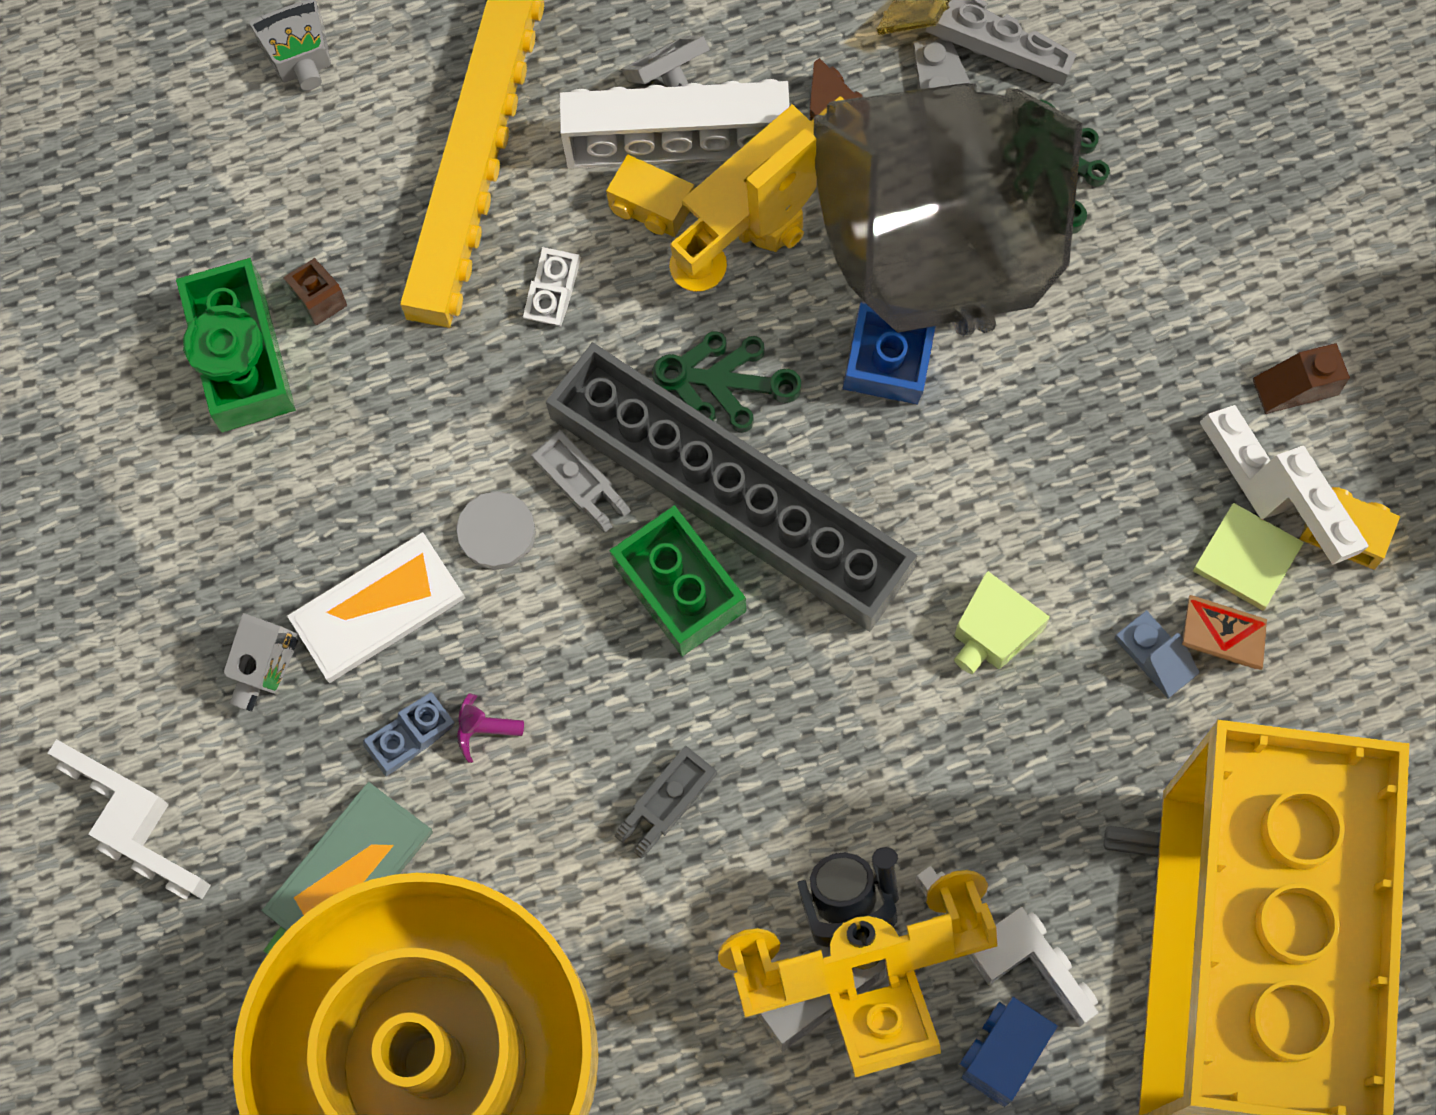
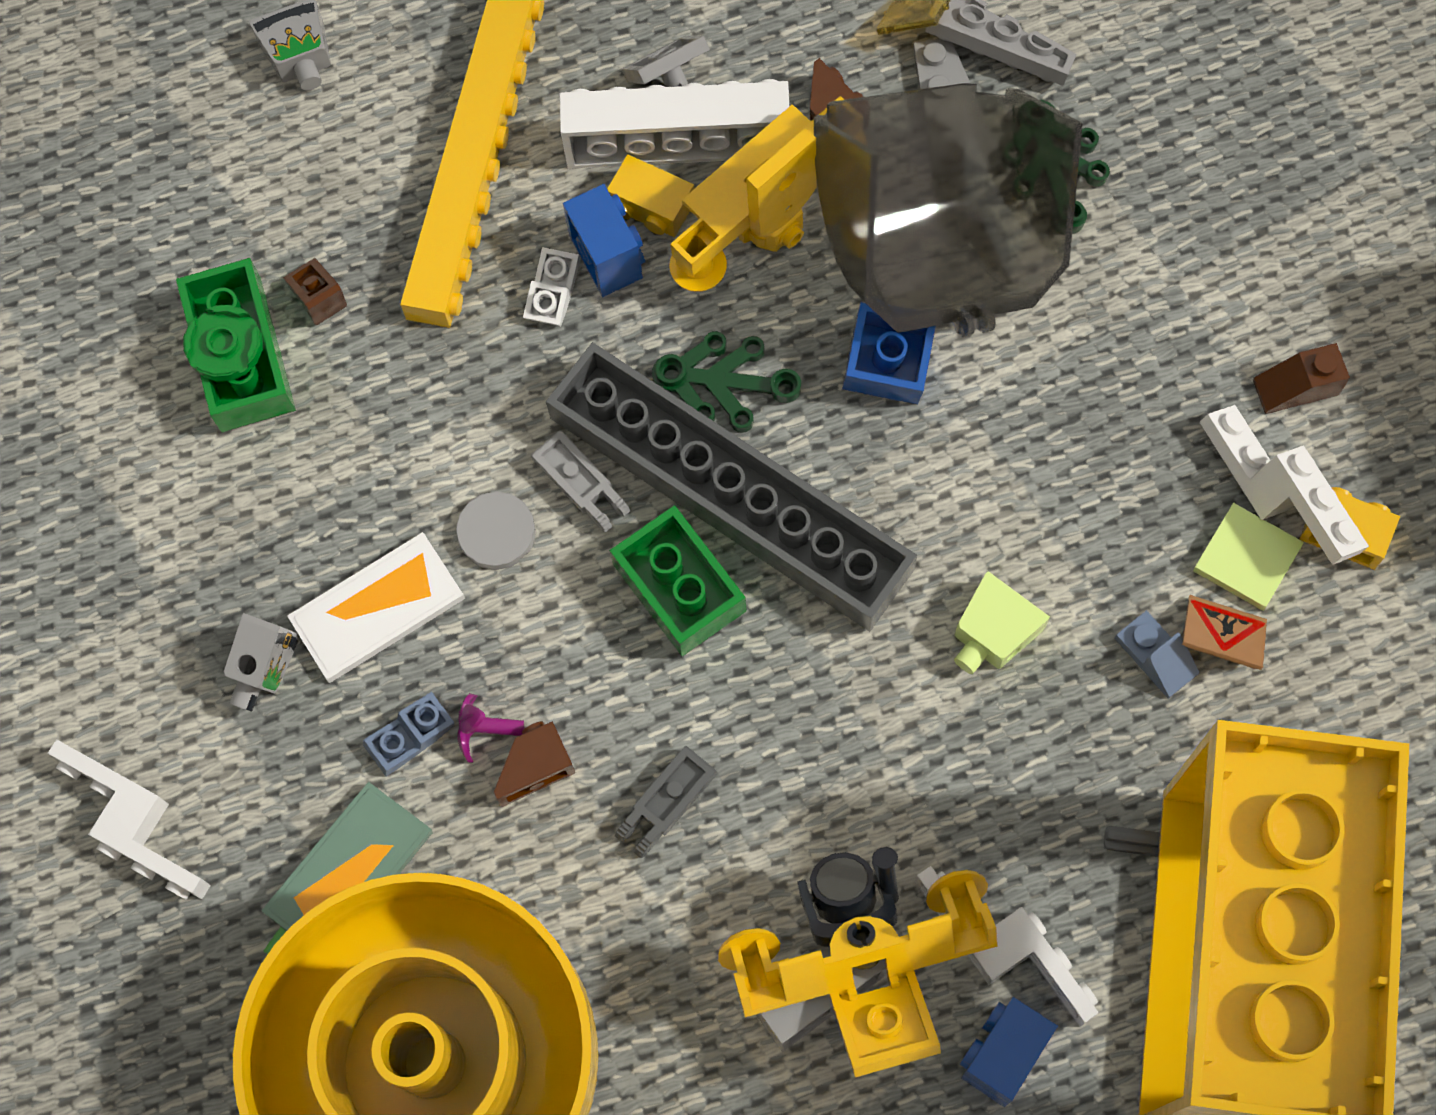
(533, 763): none -> reddish brown slope
(604, 239): none -> blue brick

